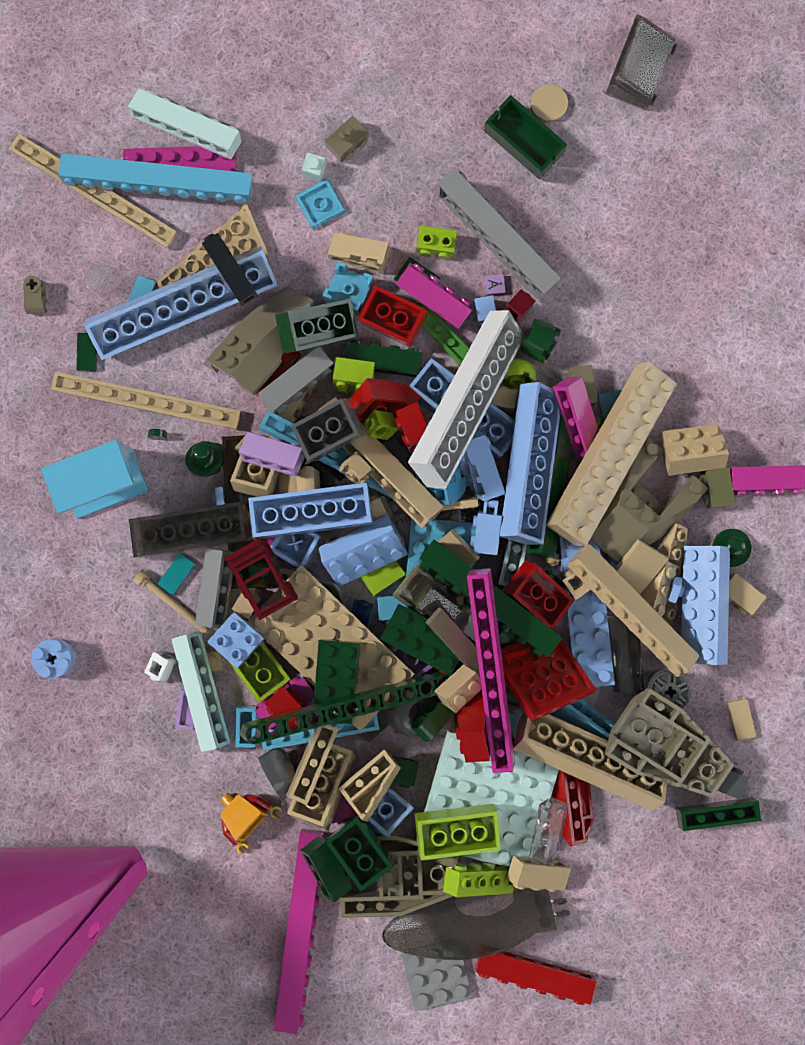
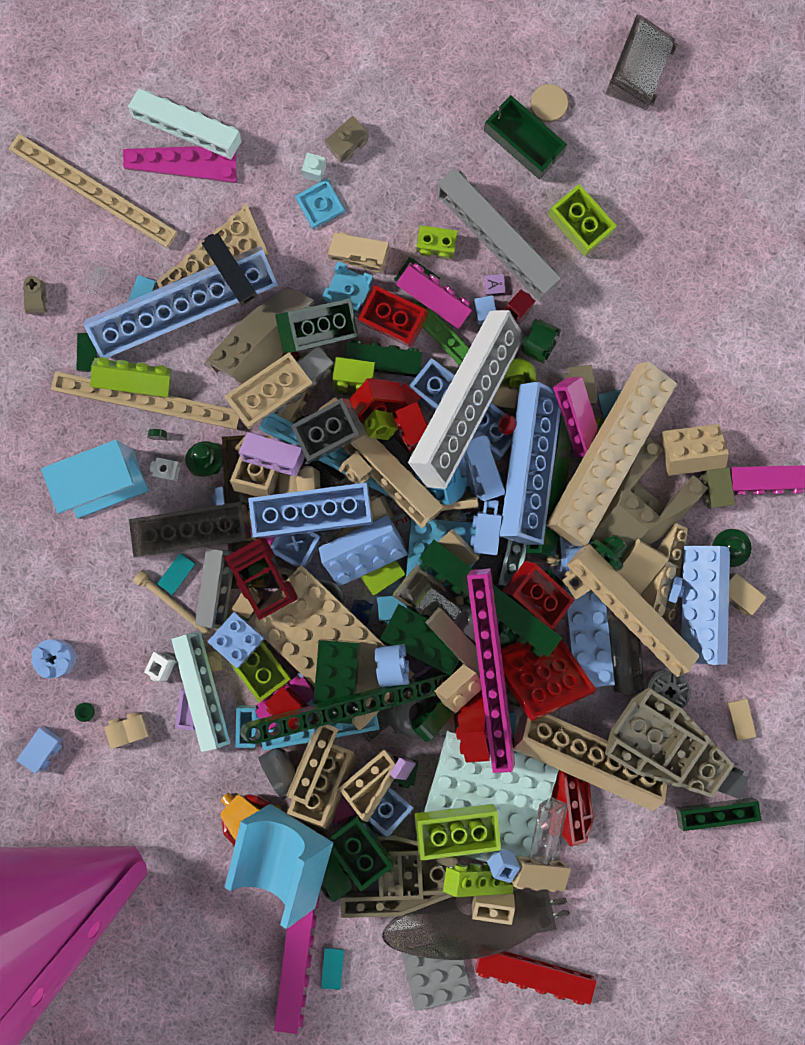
(39, 750): none -> light blue brick
(84, 712): none -> dark green tile
(126, 731): none -> tan brick
(130, 377): none -> lime brick
(155, 178): medium azure brick -> none
(171, 472): none -> white brick
(268, 390): none -> tan plate
(281, 858): none -> medium azure piece
(332, 968): none -> teal tile
(392, 666): none -> light blue brick
(402, 768): none -> lavender tile
(494, 908): none -> tan brick
(503, 865): none -> light blue brick
(507, 424): none -> red tile
(582, 220): none -> lime brick
(586, 718): medium azure brick -> none
(611, 550): none -> dark green plate

